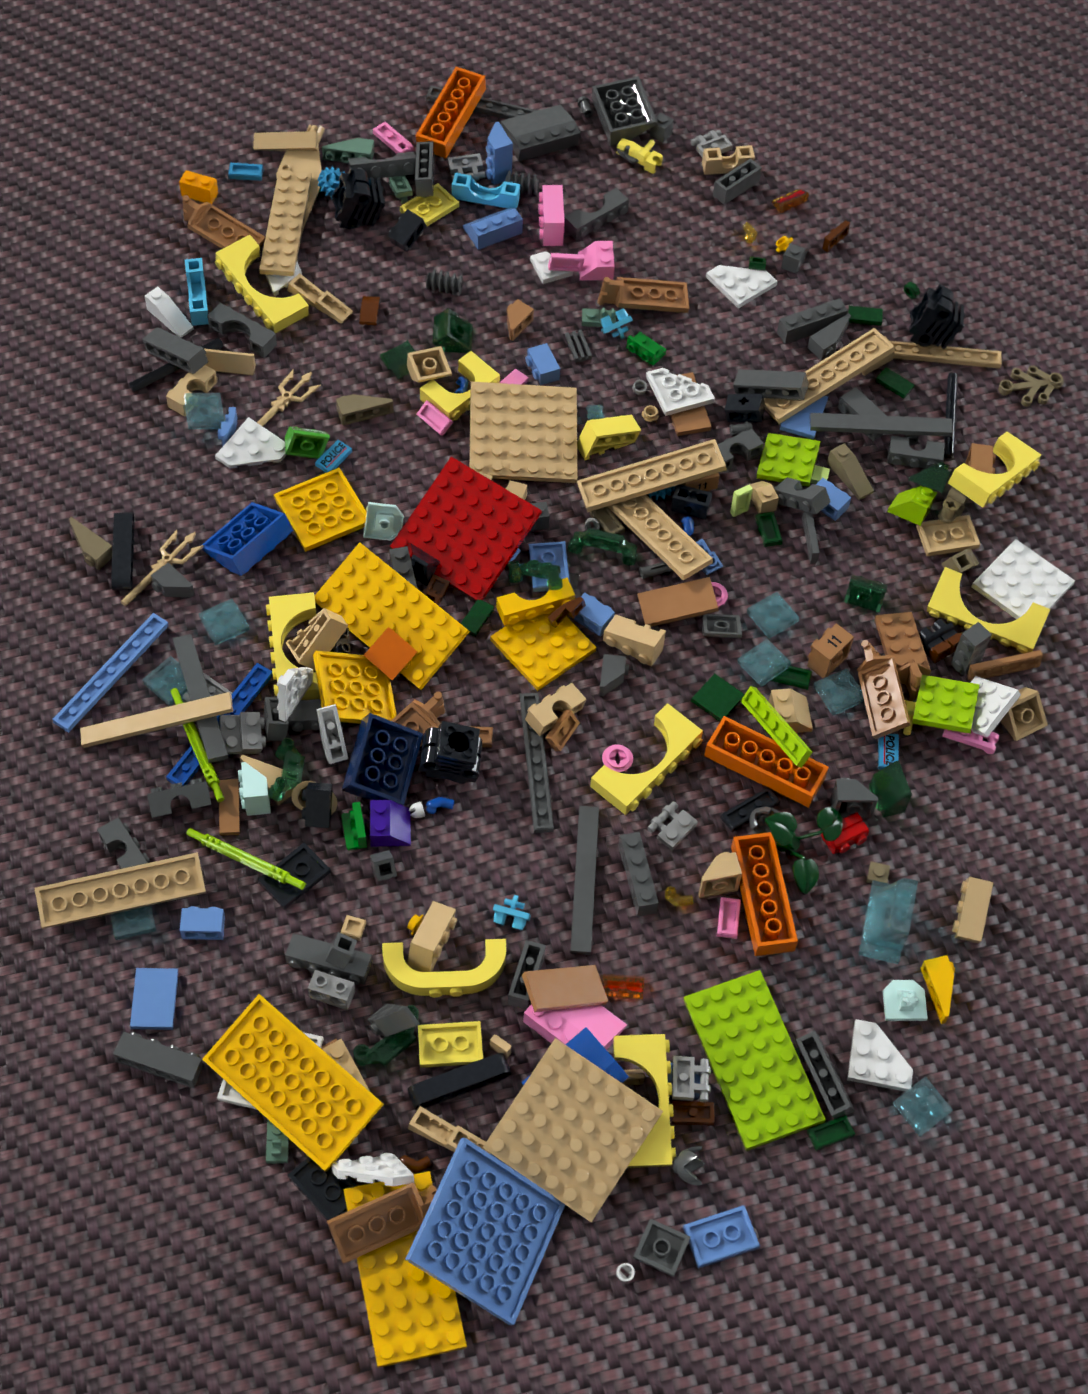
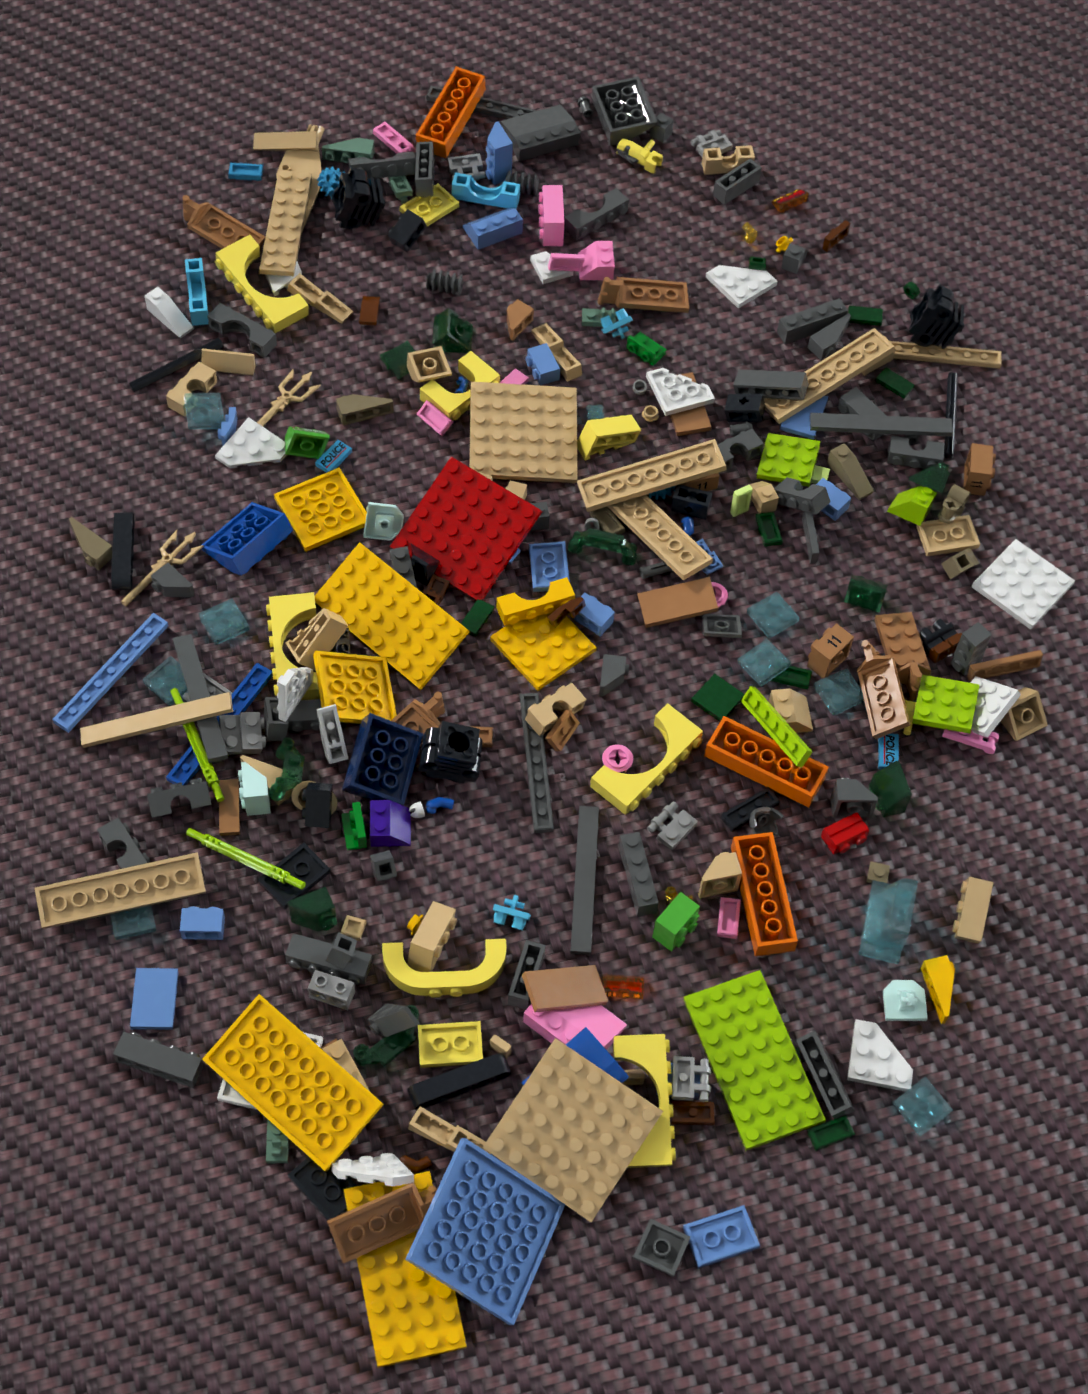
(175, 350): dark grey brick -> none
(198, 187): light orange brick -> none
(313, 910): none -> clear green slope
(390, 653): orange tile -> none
(535, 569): clear green plate -> none
(568, 364): none -> tan slope
(574, 335): dark grey tile -> none
(628, 1268): white hinge -> none
(635, 639): tan wedge -> none
(676, 922): none -> bright green brick
(687, 1163): dark grey piece -> none
(782, 829): dark green plant -> none
(986, 487): light yellow arch -> none
(1020, 633): light yellow arch -> none
(1052, 381): dark tan plant -> none

